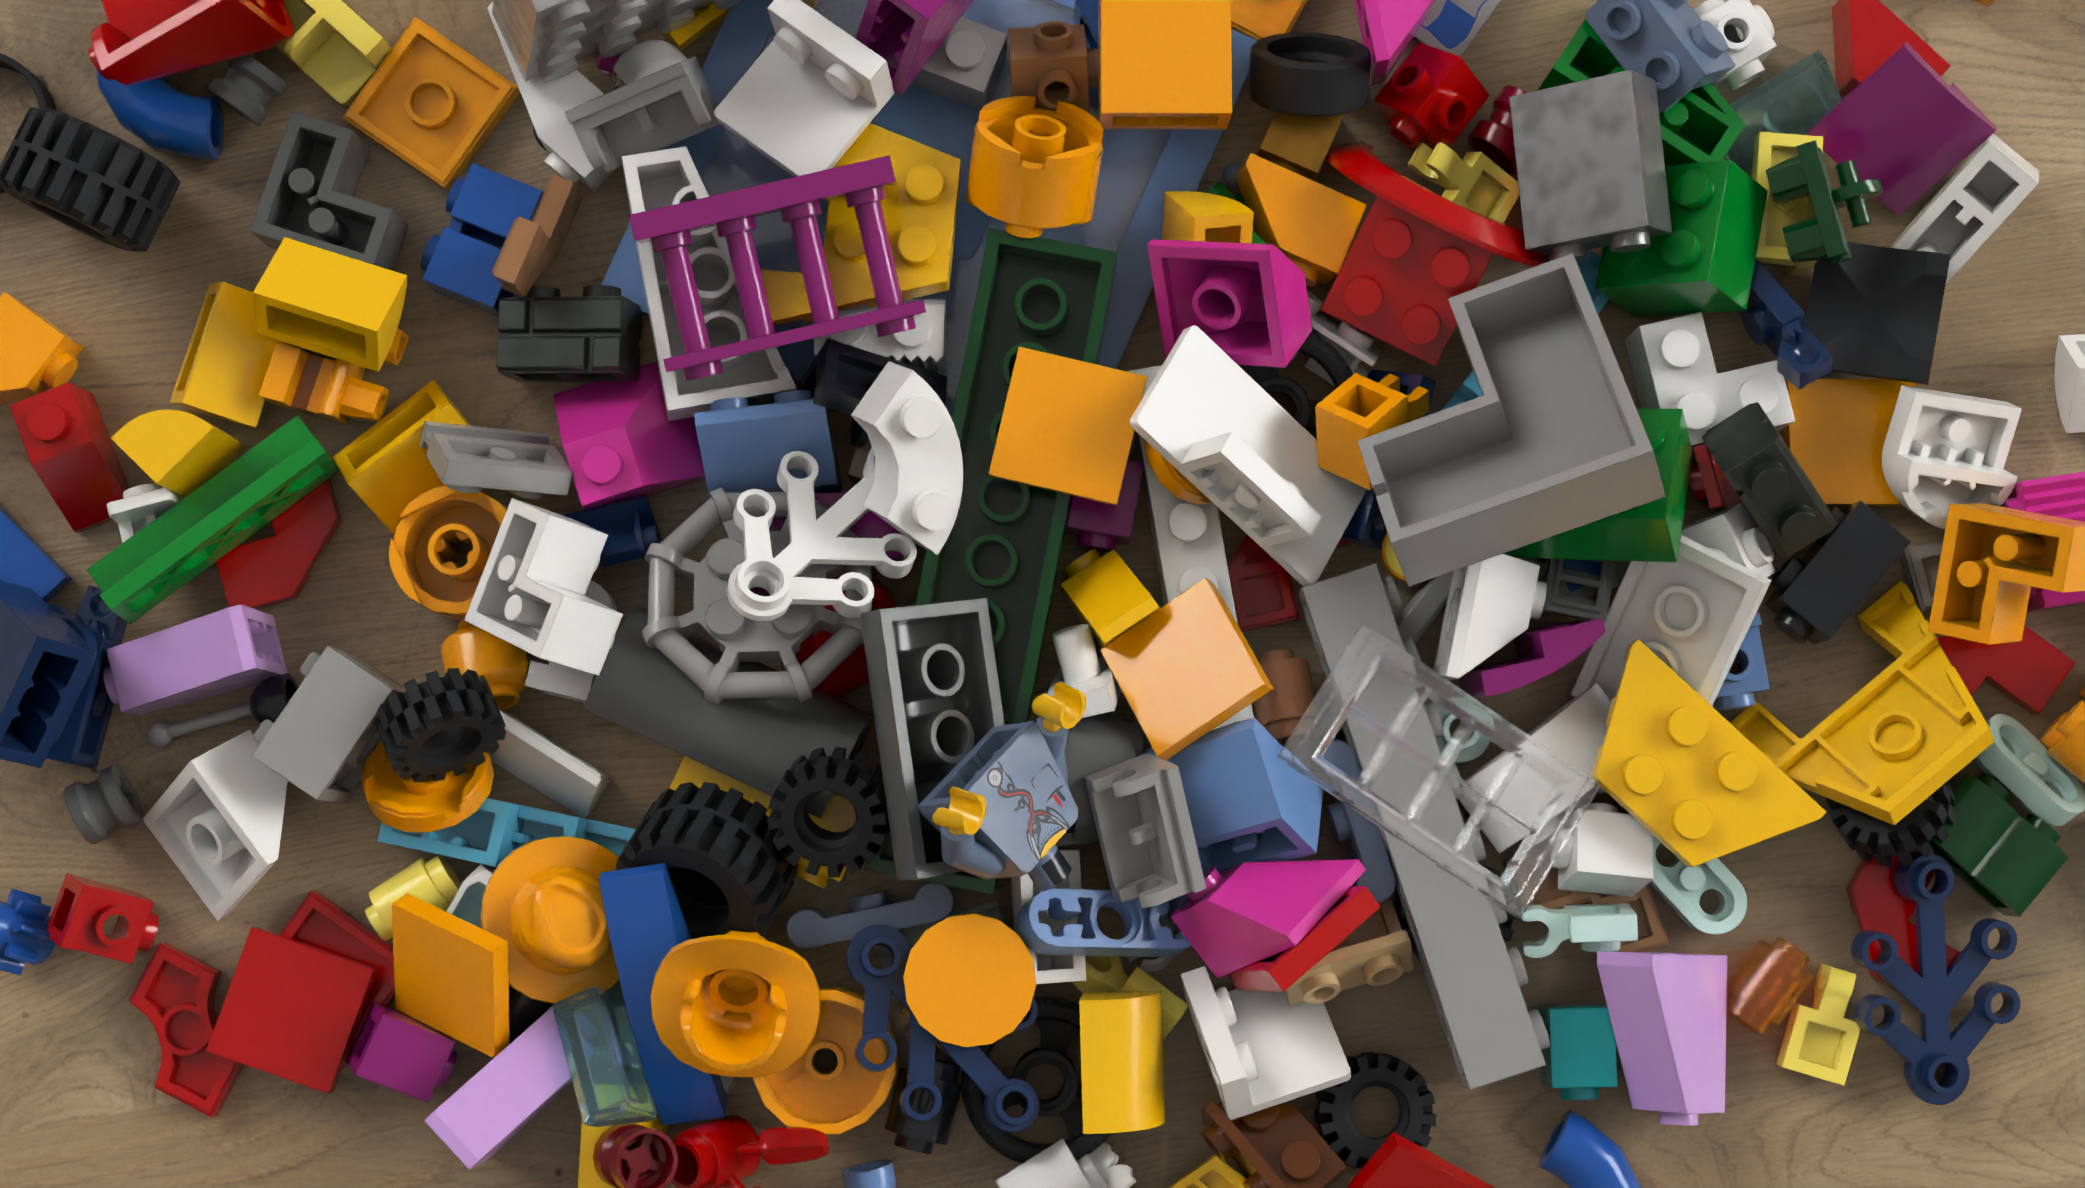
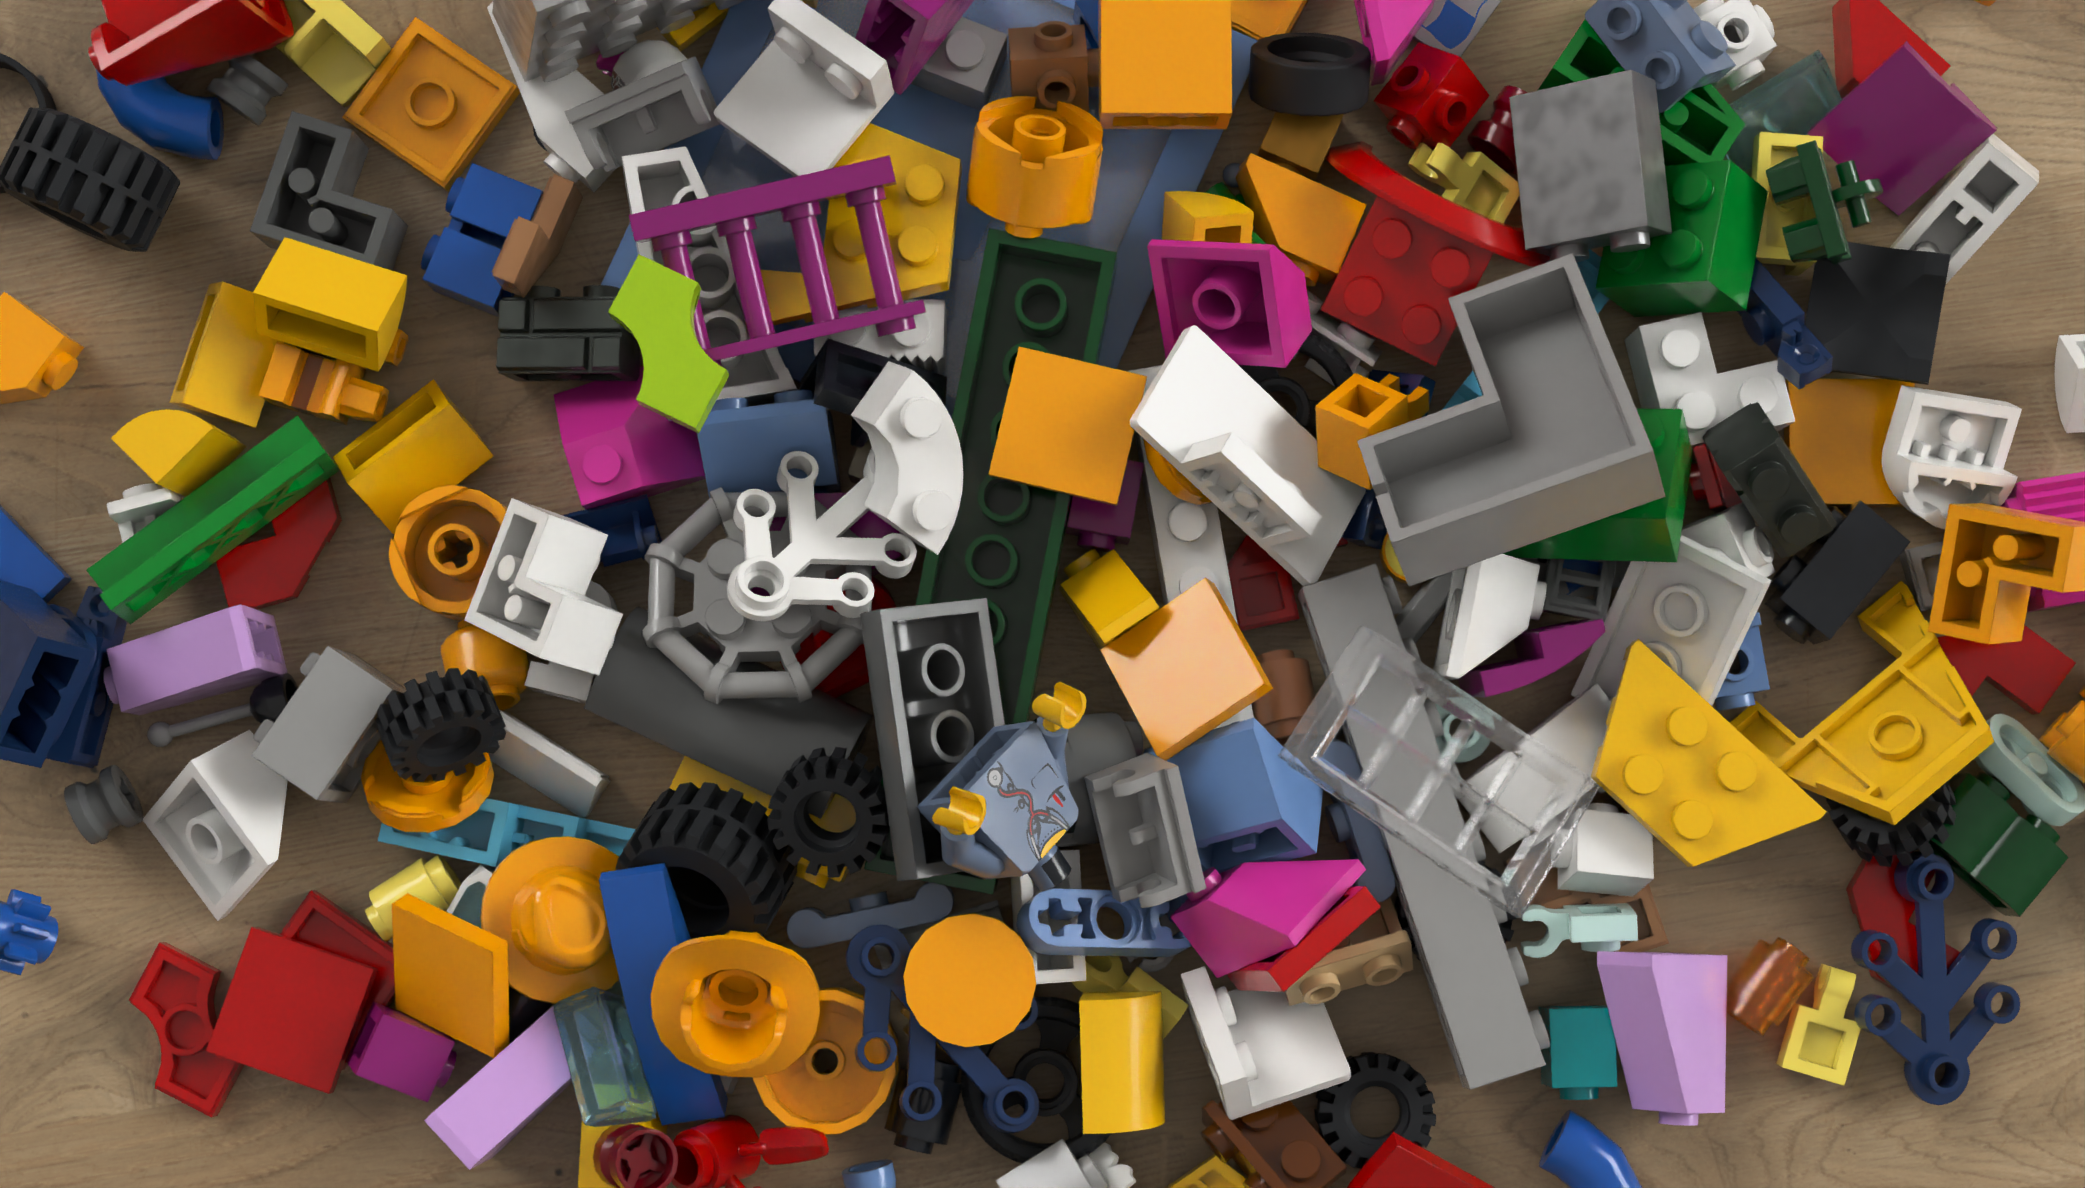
(71, 453): red slope -> none
(83, 910): red brick -> none
(495, 458): light grey plate -> none
(677, 373): none -> lime tile
(1084, 669): white tile -> none
(1684, 885): light aqua plate -> none

